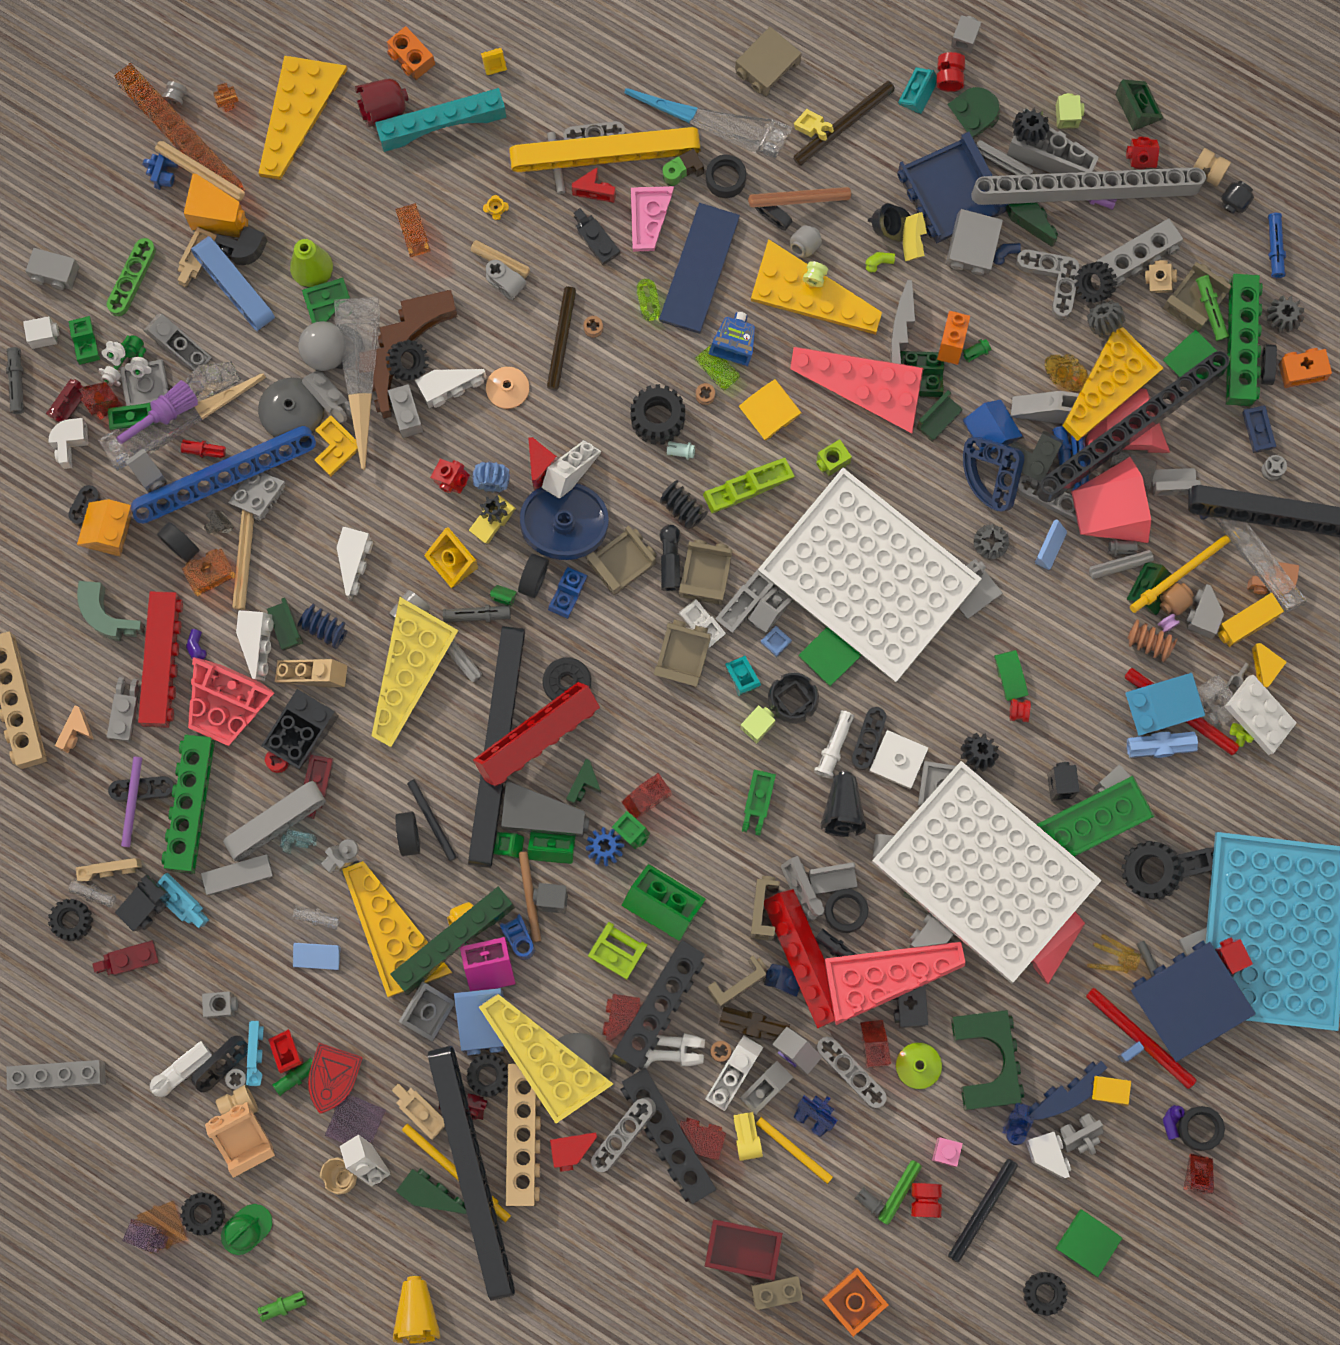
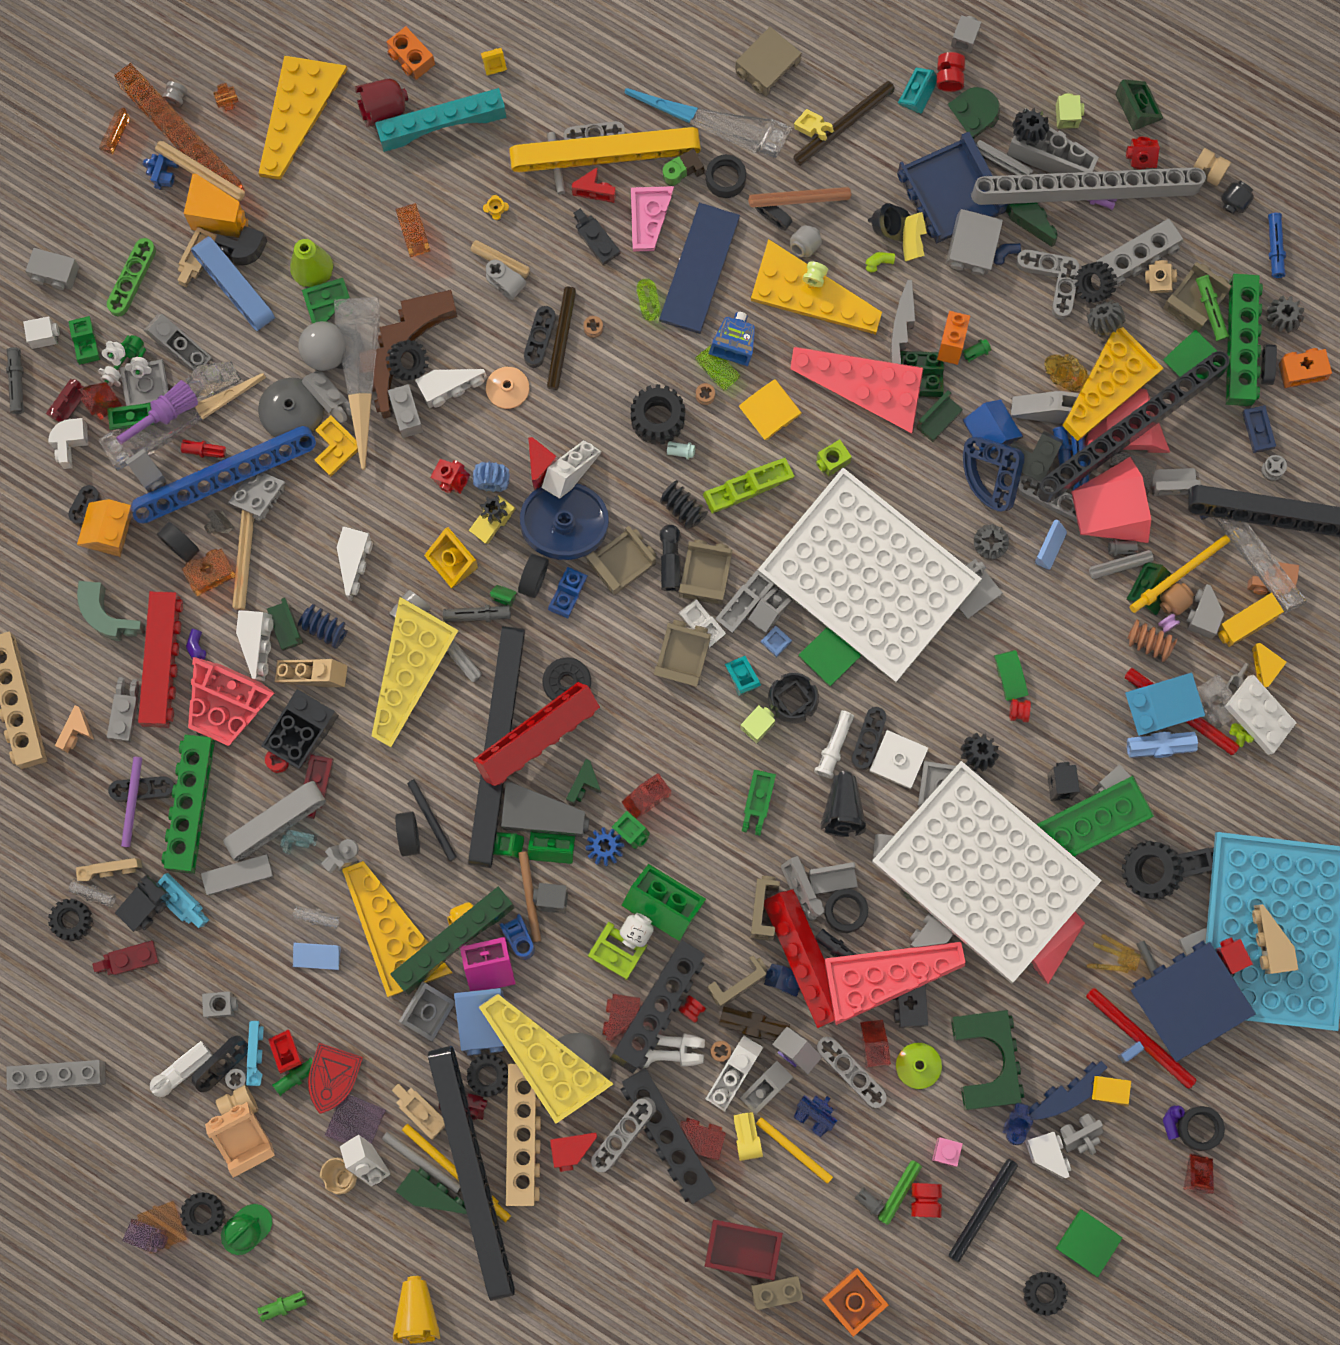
(114, 131): none -> clear orange slope
(421, 1162): none -> light grey piece
(529, 350): none -> black beam
(636, 930): none -> white head
(691, 1009): none -> red wheel
(1276, 948): none -> tan slope

